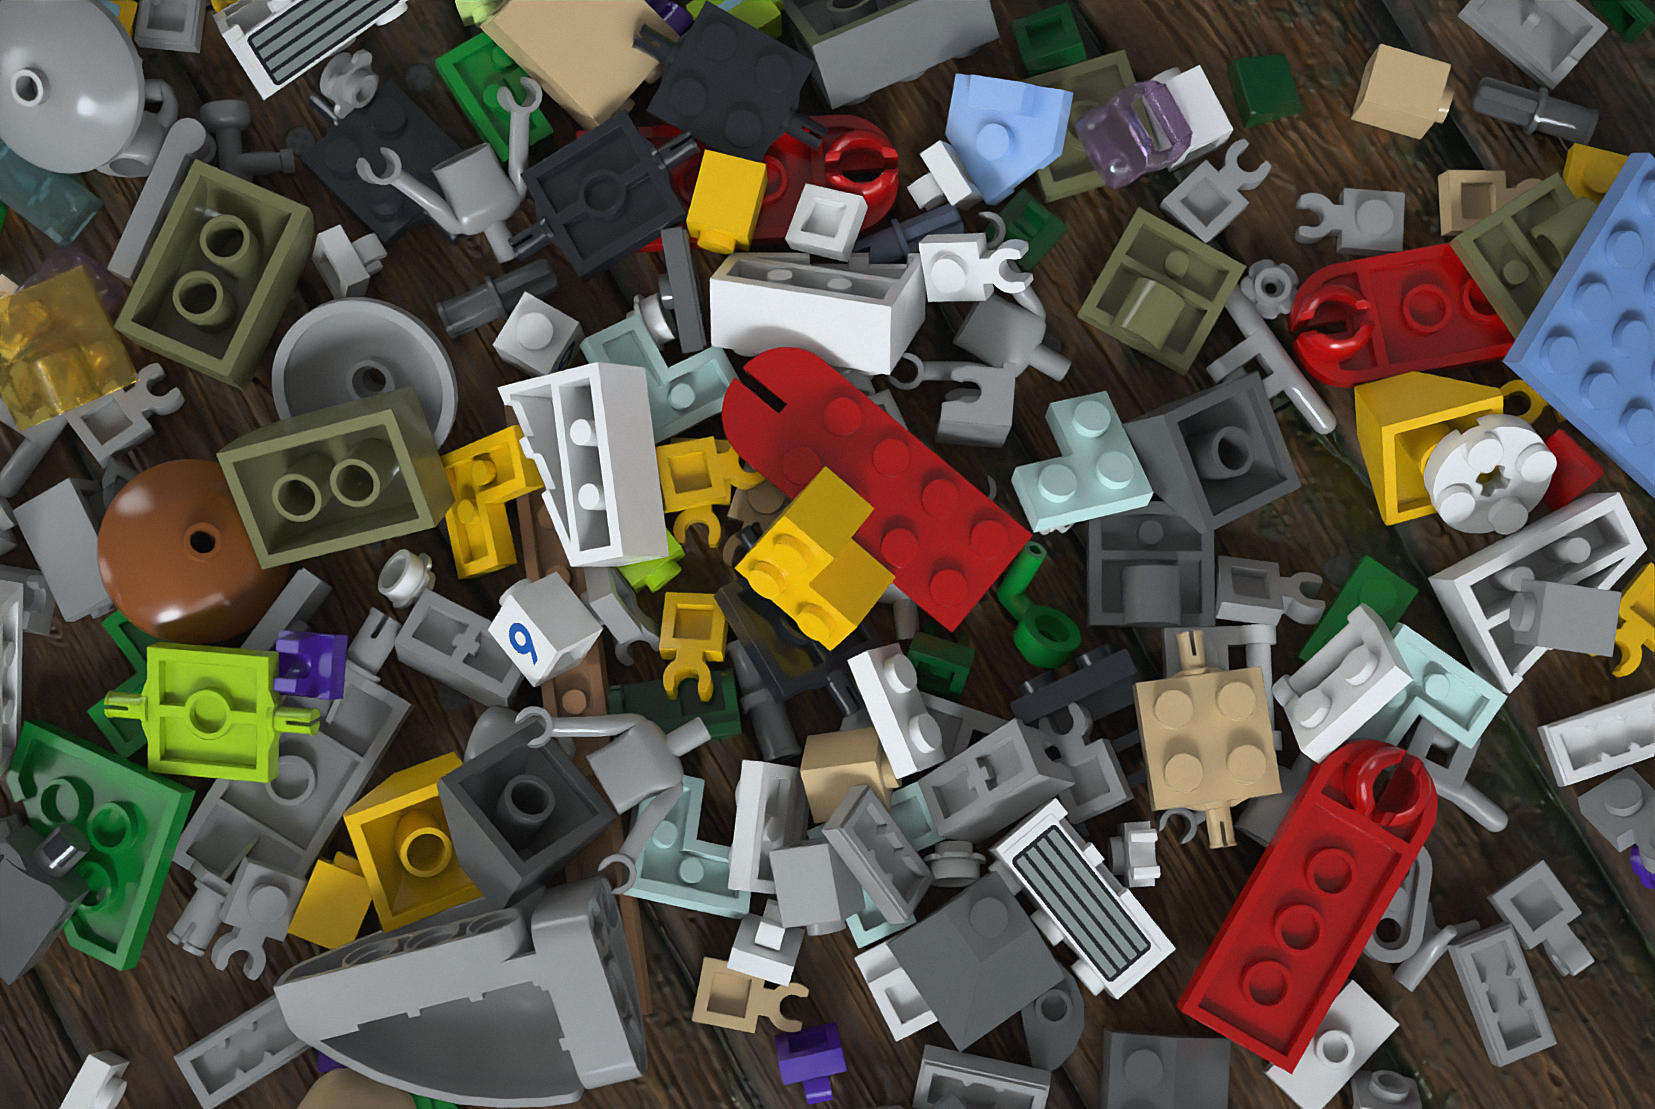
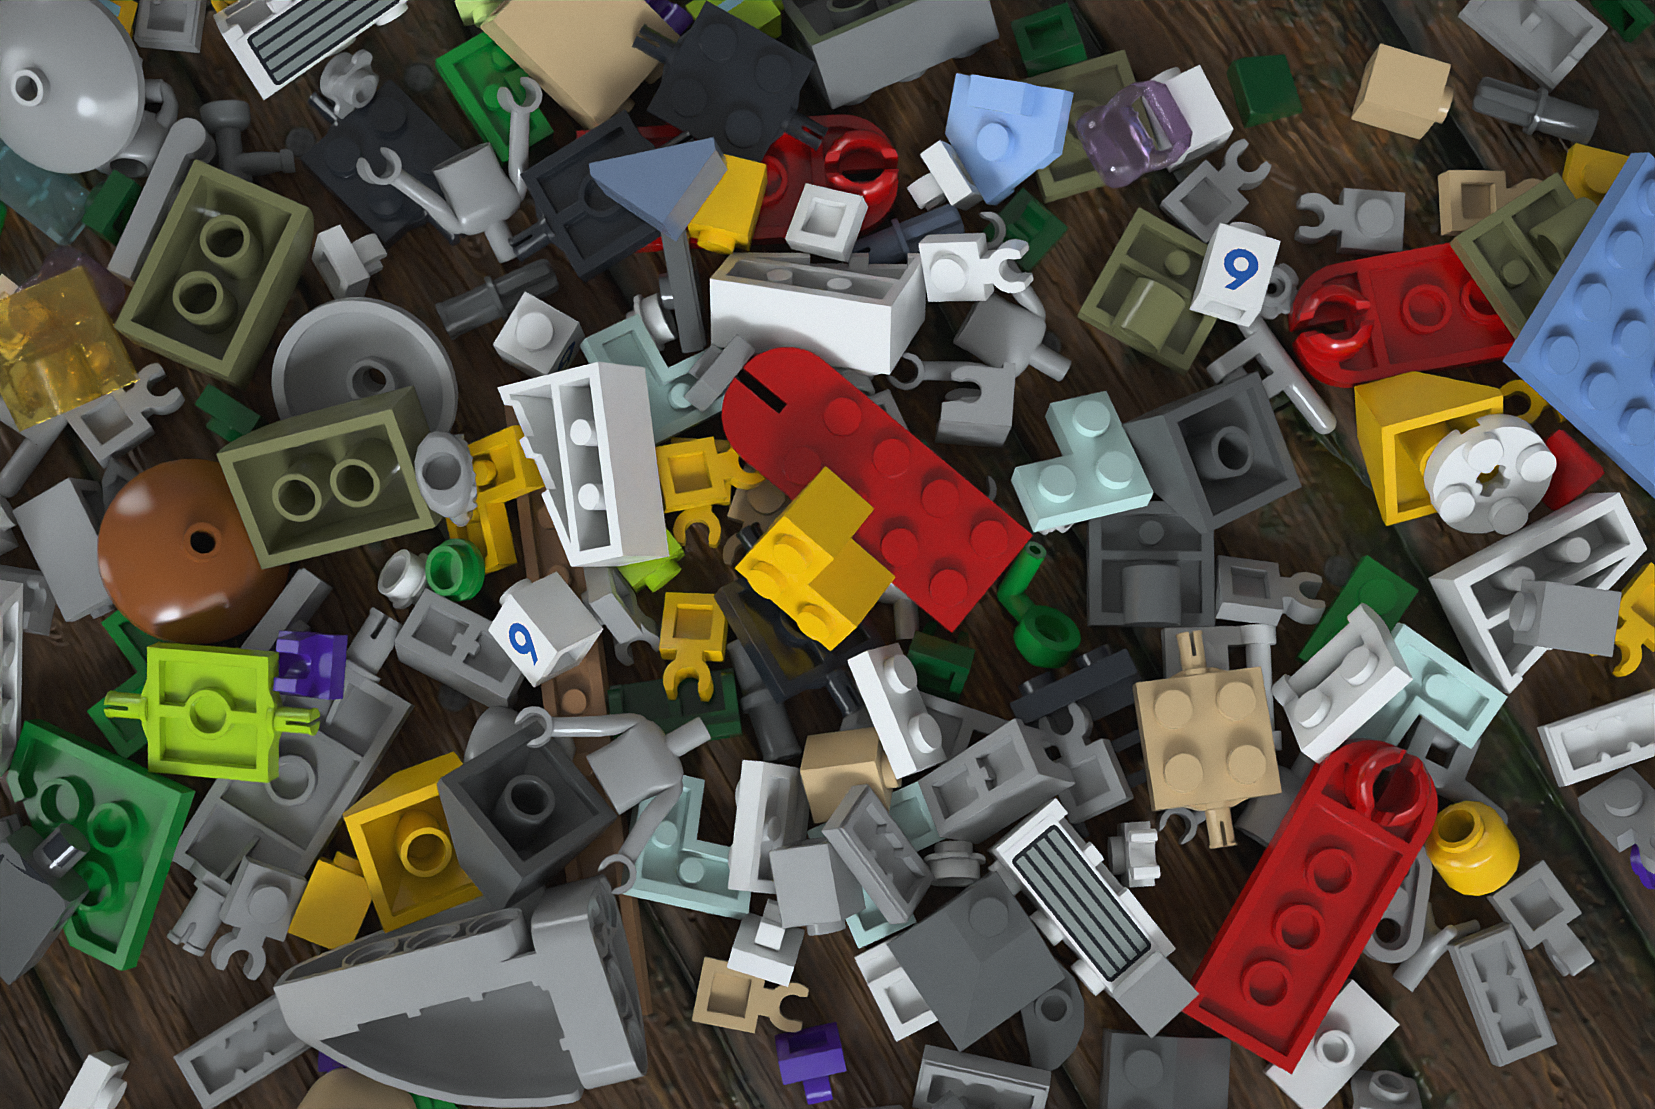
(111, 206): none -> dark green plate
(228, 416): none -> dark green plate
(447, 476): none -> light grey piece
(455, 569): none -> green plate
(663, 183): none -> sand blue slope
(716, 370): none -> light grey plate
(1154, 993): none -> light grey slope
(1235, 273): none -> white brick
(1472, 848): none -> yellow head

